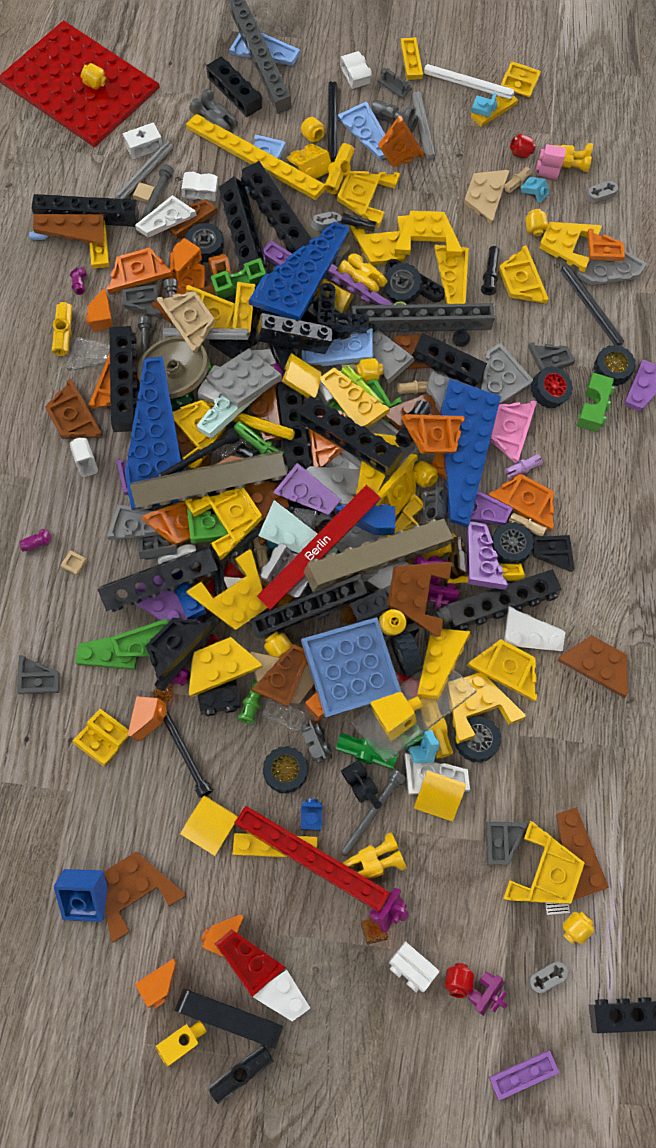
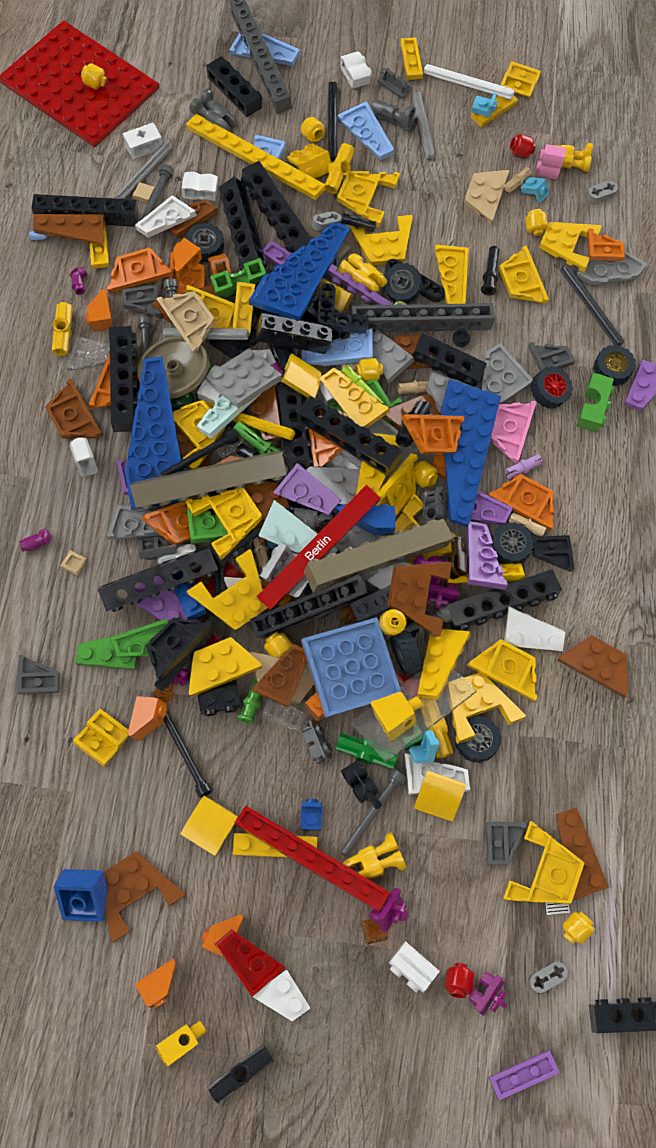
(229, 1018): black beam -> none
(285, 769): black wheel -> none
(399, 144): orange wing -> none
(431, 227): yellow wing -> none

